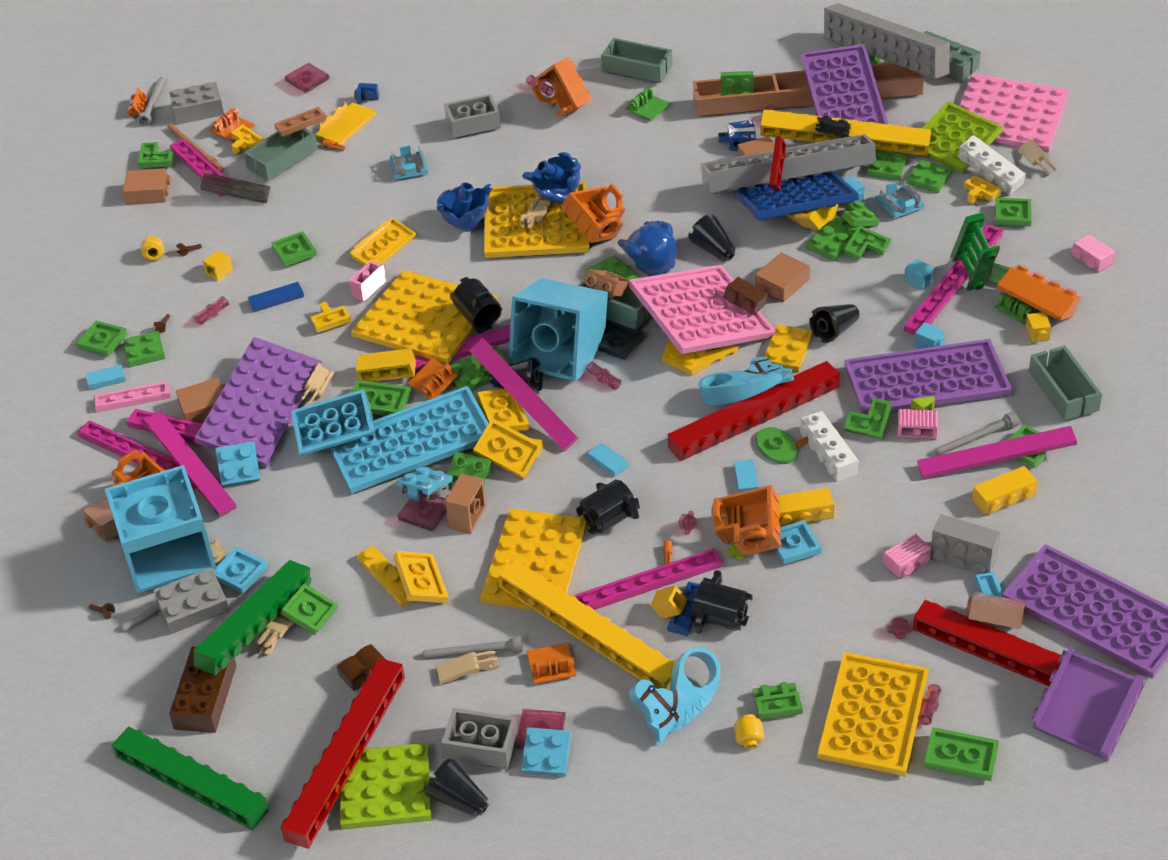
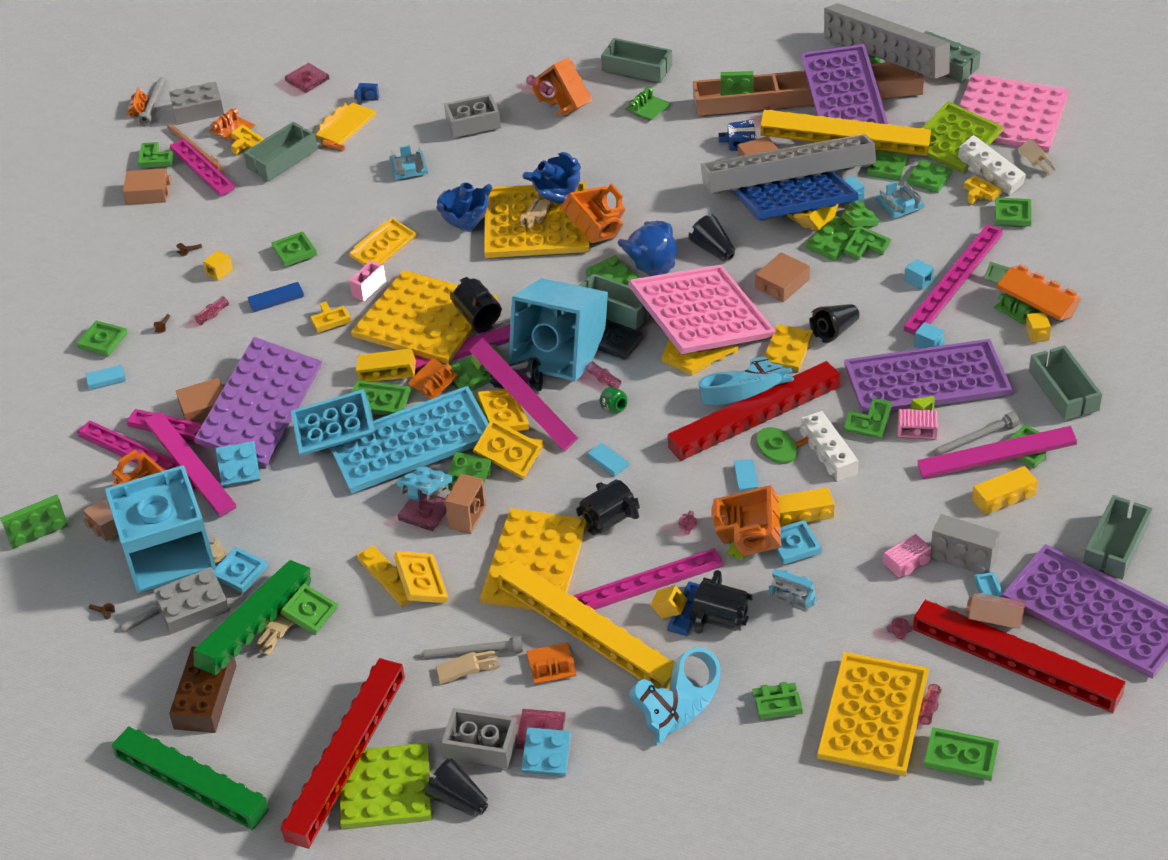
(34, 521): none -> bright green plate
(132, 396): bright pink tile -> none
(144, 349): bright green plate -> none
(152, 248): yellow head -> none
(235, 187): clear smoke plate -> none
(300, 121): nougat plate -> none
(317, 382): tan arm -> none
(356, 668): reddish brown brick -> none
(607, 282): nougat plate -> none
(613, 400): none -> green head
(667, 551): orange pin -> none
(745, 295): reddish brown brick -> none
(748, 731): yellow head -> none
(777, 163): red tile -> none
(793, 588): none -> piece
(826, 124): black hinge -> none
(964, 251): green fence -> none
(1087, 704): medium lavender panel -> none
(1093, 253): bright pink brick -> none
(1117, 537): none -> sand green piece

